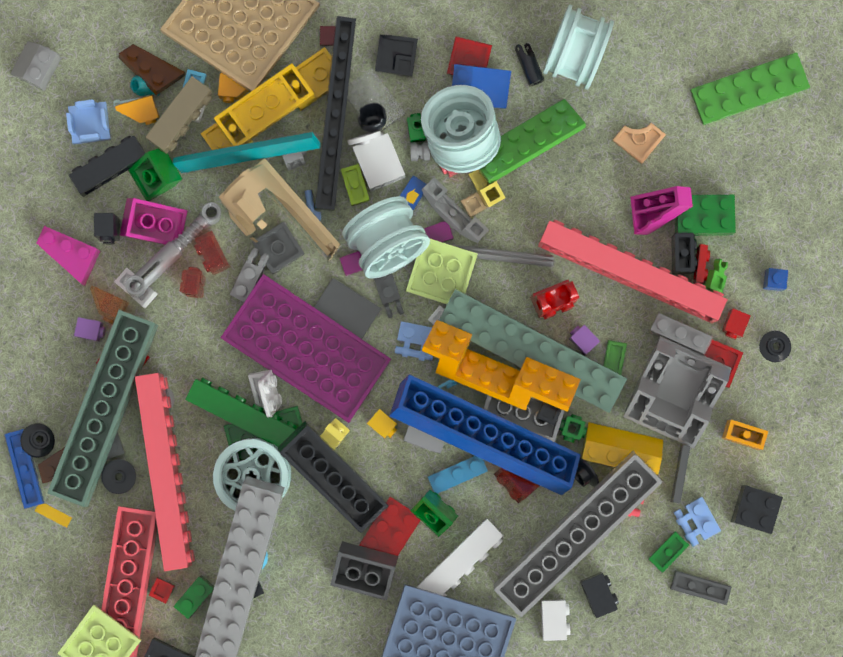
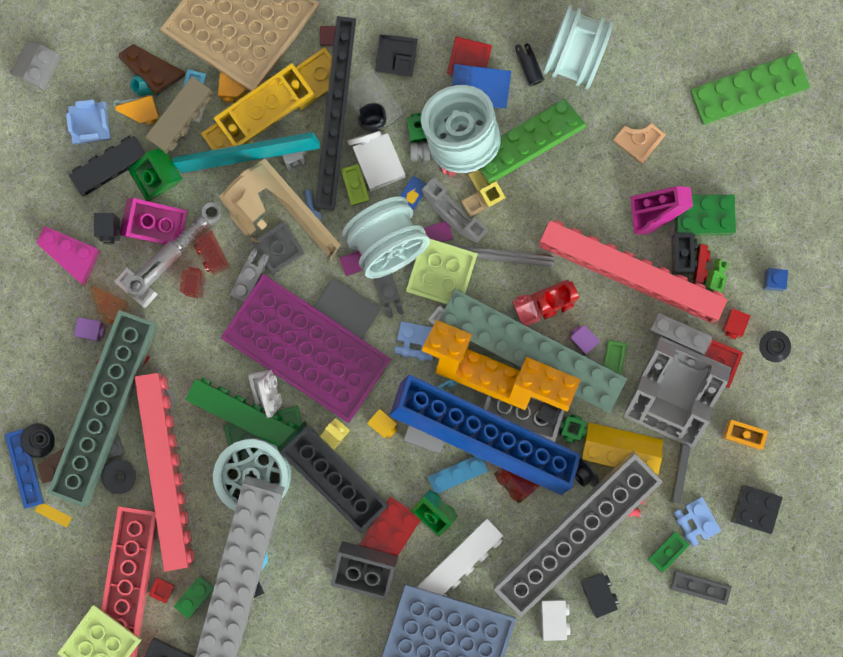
(526, 309): none -> coral bracket

